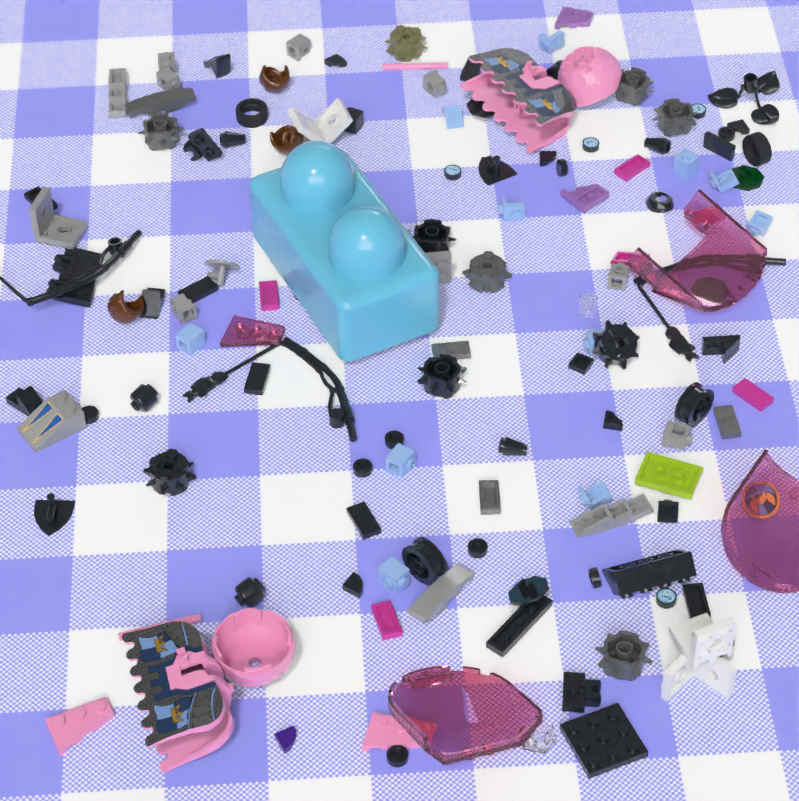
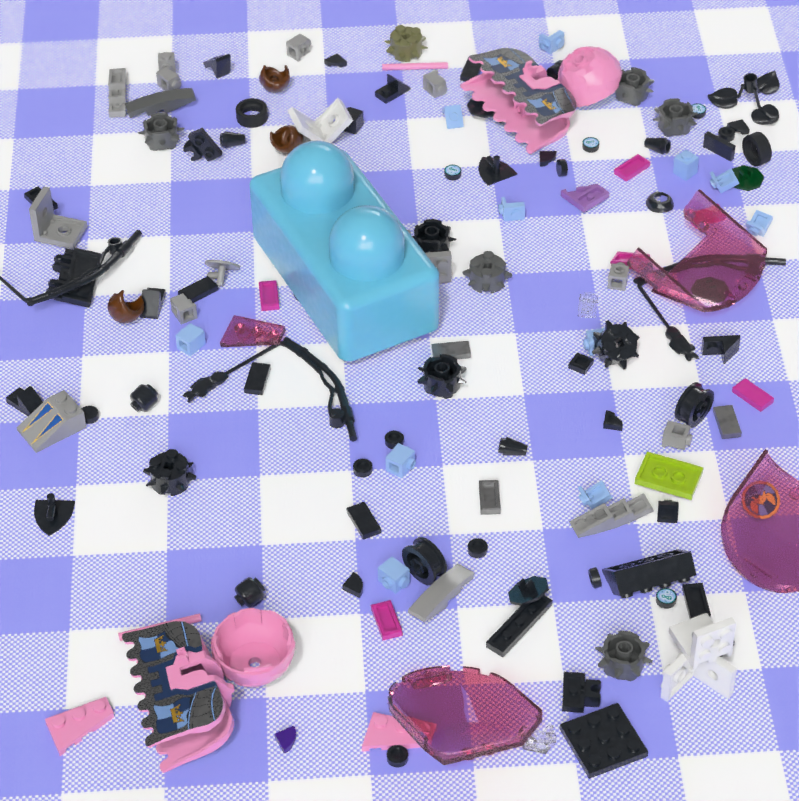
(392, 90): none -> black slope
(574, 18): medium lavender wing -> none

